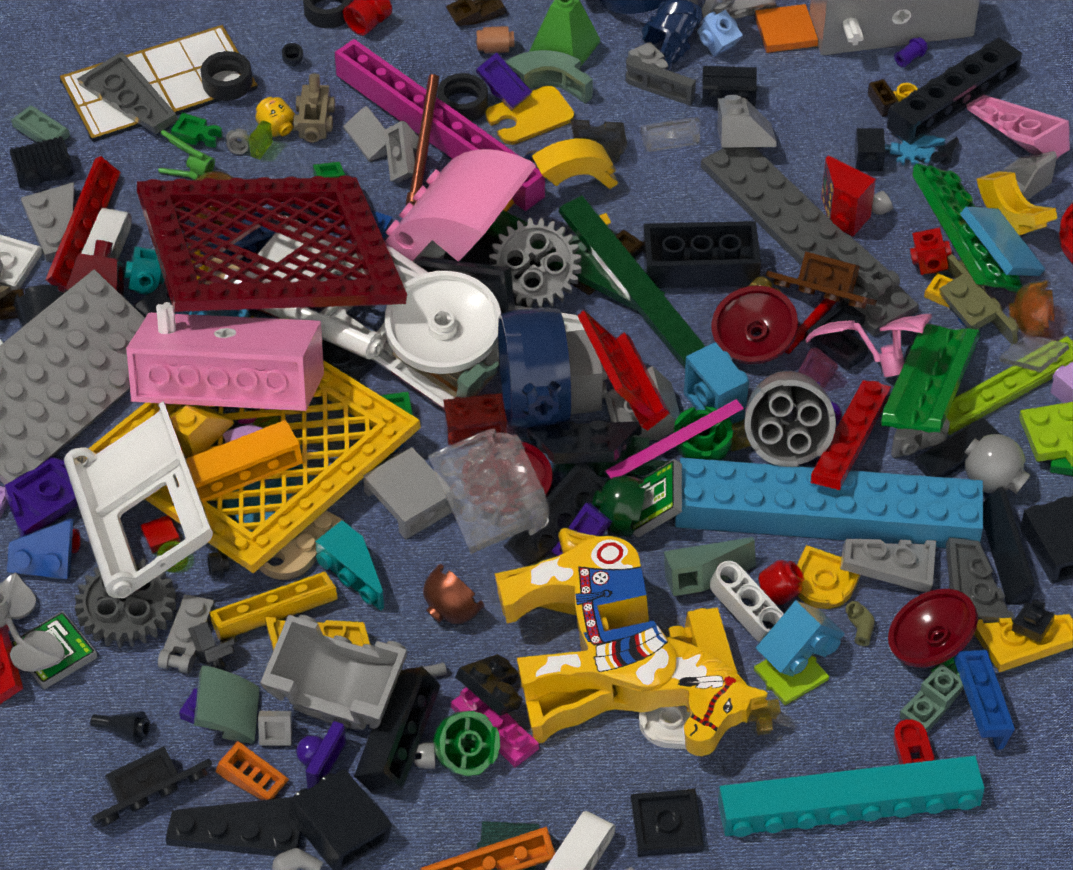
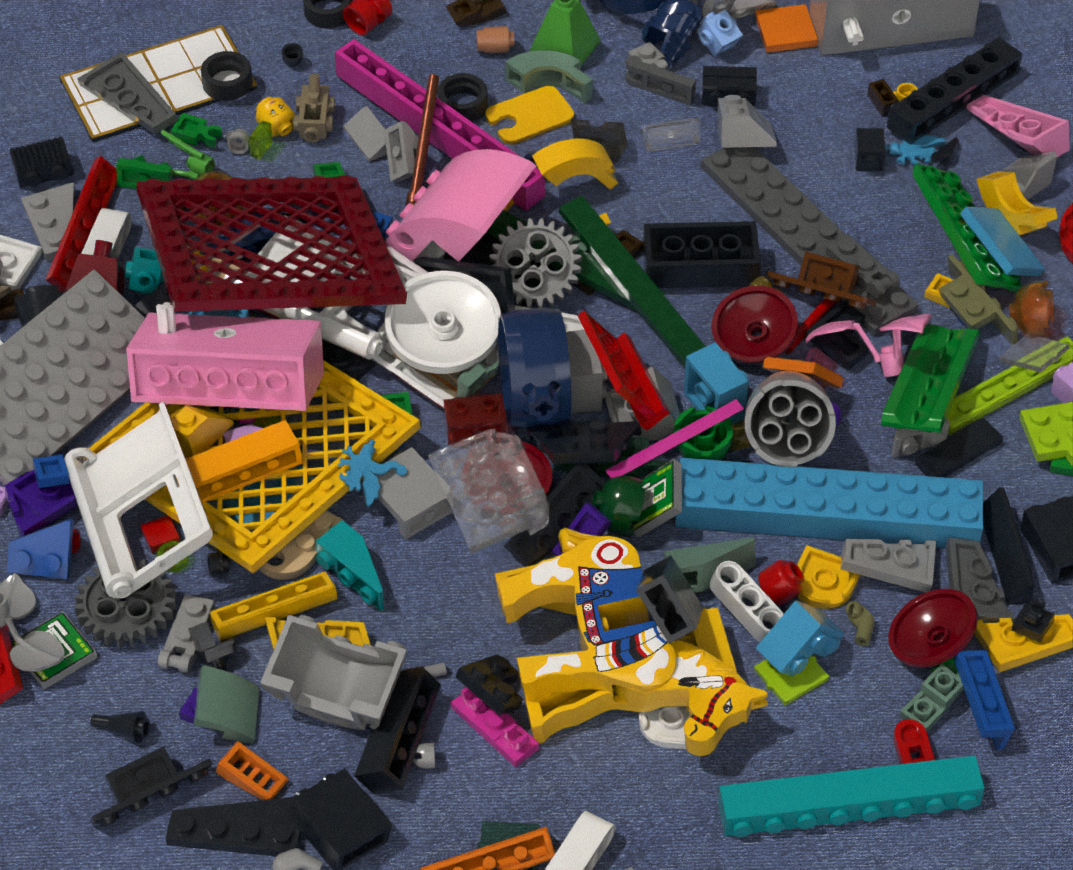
(38, 125): sand green plate -> none
(50, 471): none -> blue plate
(138, 169): none -> green tile
(275, 728): light grey tile -> none
(321, 753): dark purple tile -> none
(363, 466): none -> dark azure piece
(449, 597): copper cylinder -> none
(466, 743): green cylinder -> none
(503, 81): dark purple tile -> none
(666, 822): black tile -> none
(669, 599): none -> black brick
(764, 715): clear yellow tile -> none
(815, 371): none -> orange tile
(847, 195): red slope -> none
(851, 434): red plate -> none
(881, 203): light grey hinge -> none
(916, 48): dark purple pin -> none
(930, 251): red brick -> none
(997, 462): light grey brick -> none

